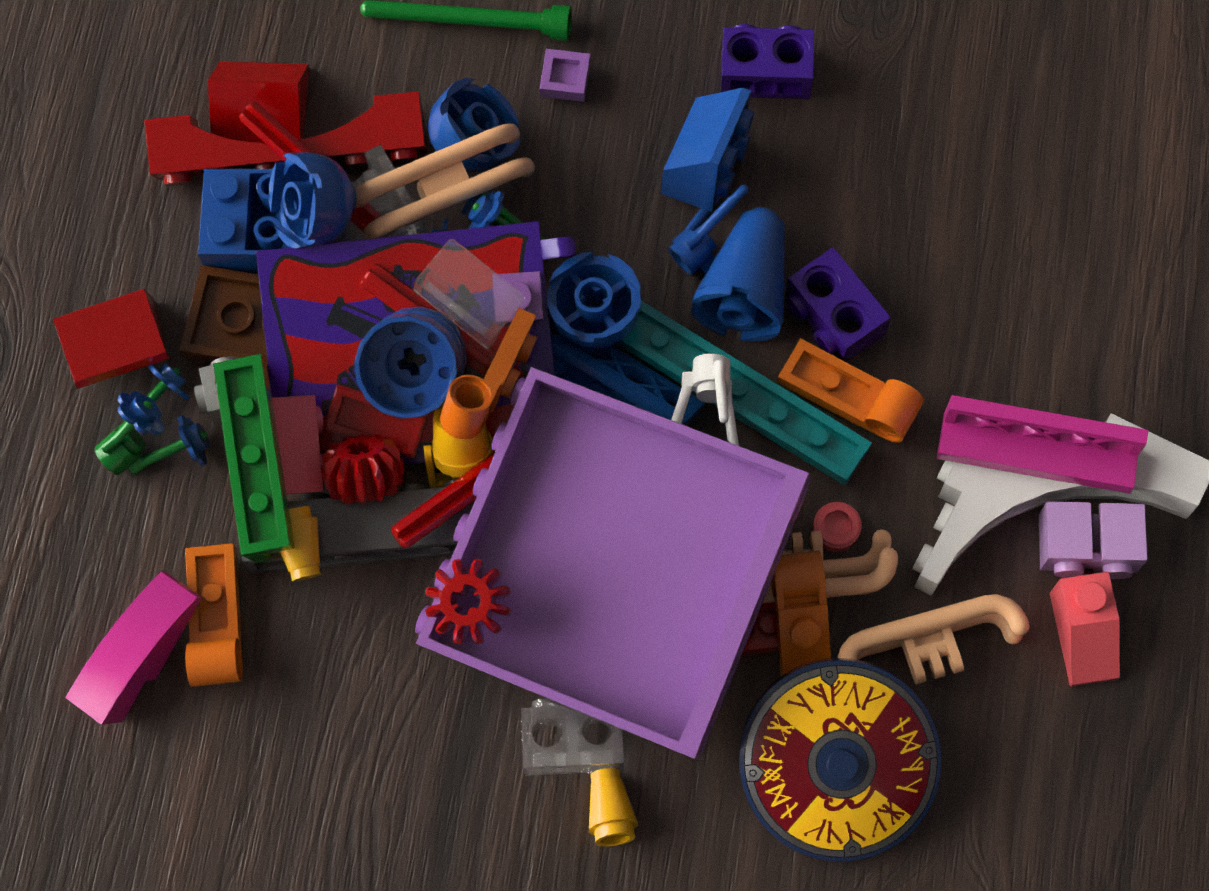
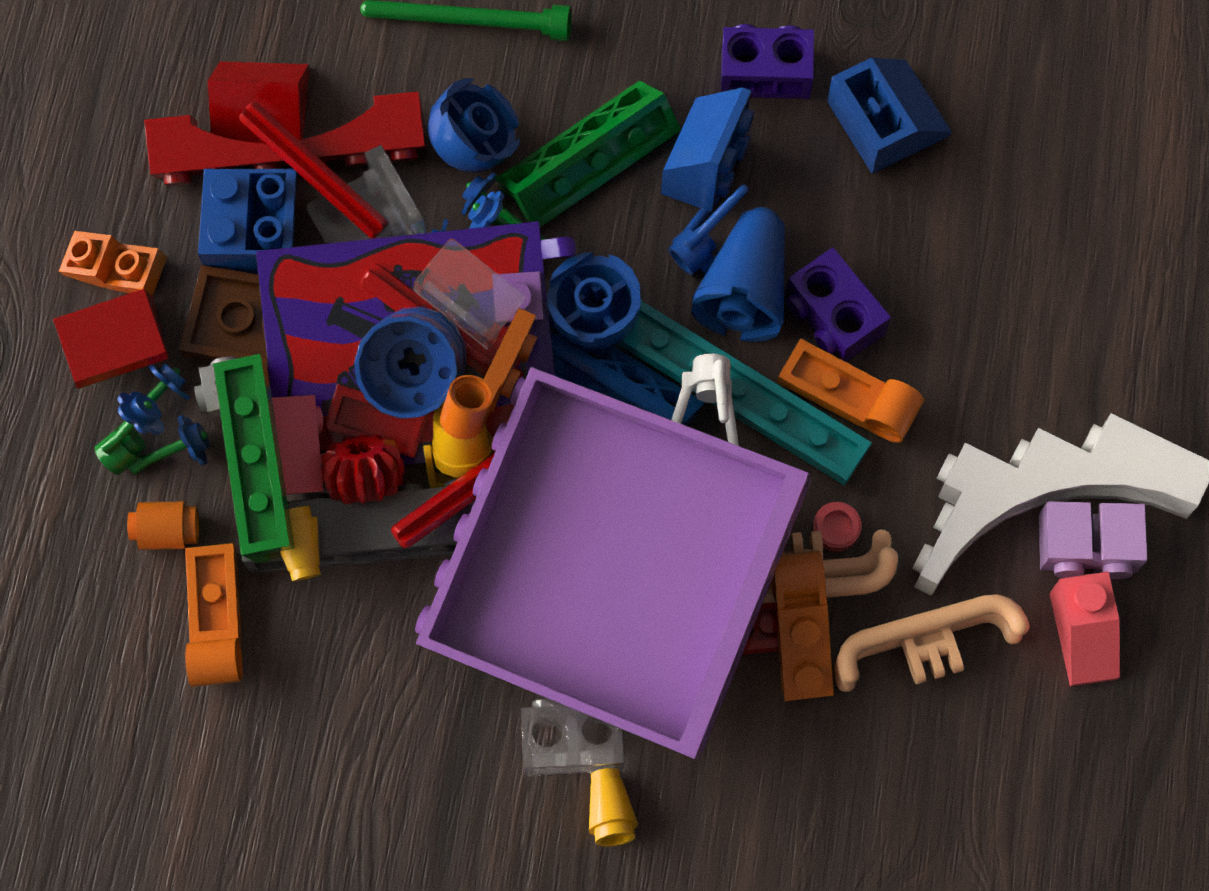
(112, 265): none -> orange slope
(134, 650): dark pink slope -> none
(163, 525): none -> orange brick
(311, 199): blue cylinder -> none
(442, 180): light nougat piece -> none
(460, 586): red gear -> none
(565, 75): medium lavender plate -> none
(589, 156): none -> green fence
(840, 759): dish -> none
(885, 111): none -> blue slope
(1041, 444): dark pink fence -> none

